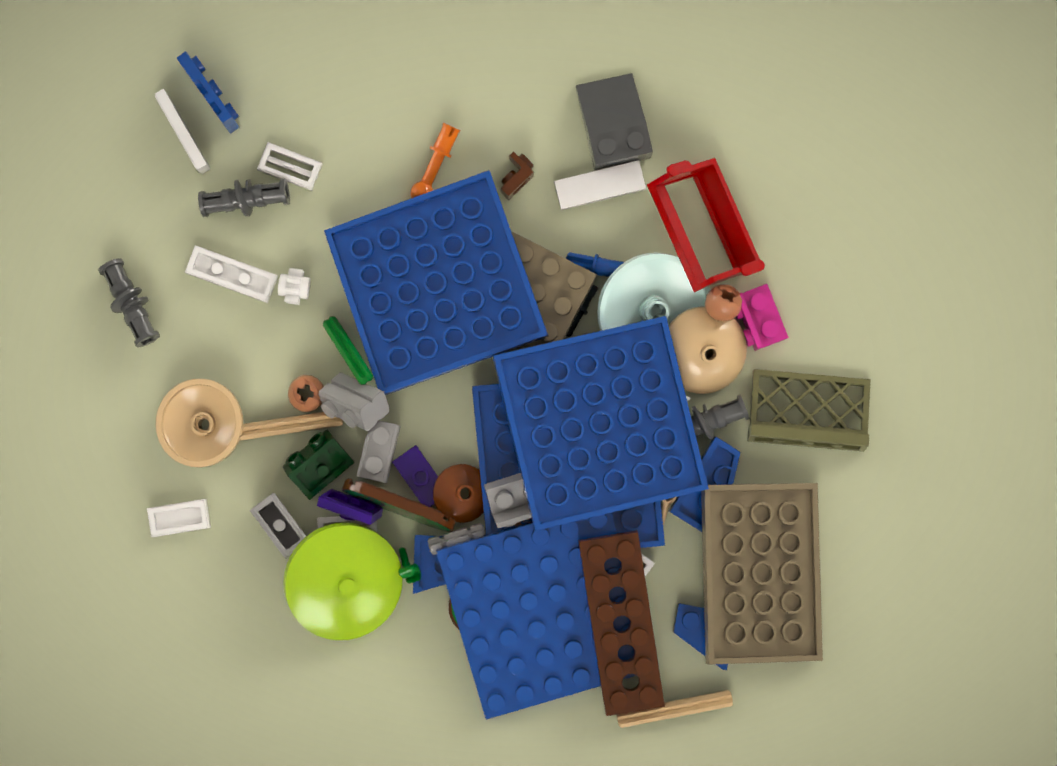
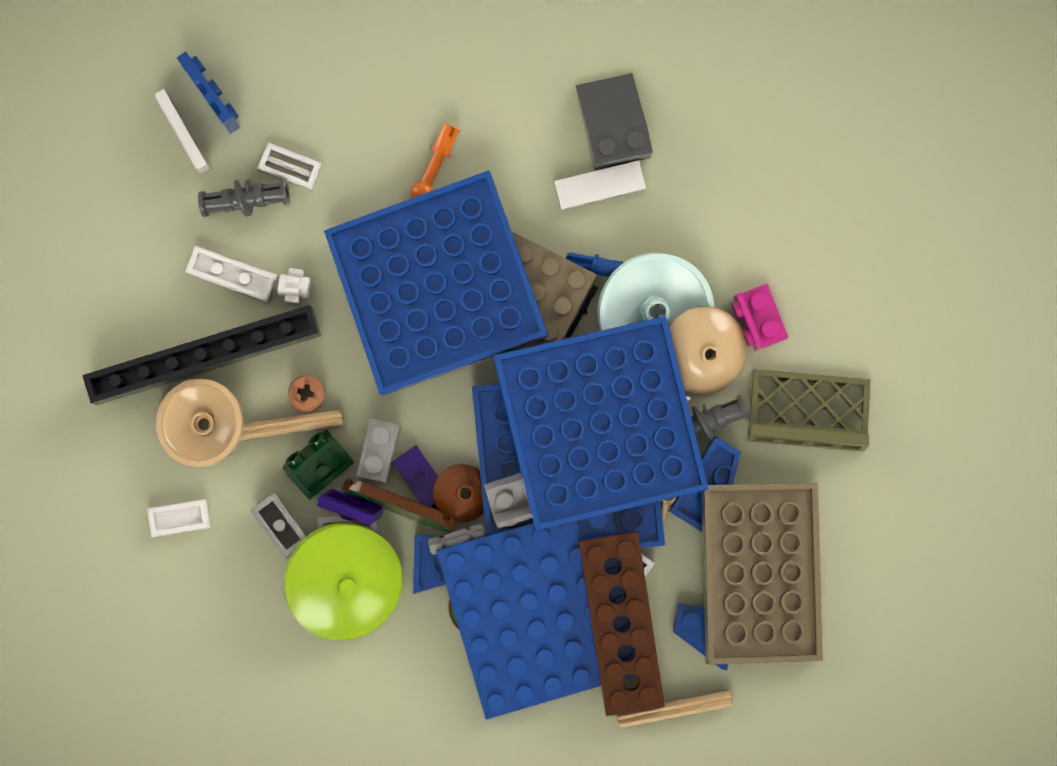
(128, 303): dark grey piece -> none
(201, 355): none -> black brick
(347, 350): green axle -> none
(353, 402): light grey brick -> none
(410, 572): green hand -> none
(516, 180): reddish brown bracket -> none
(723, 215): red piece -> none
(723, 302): nougat piece -> none

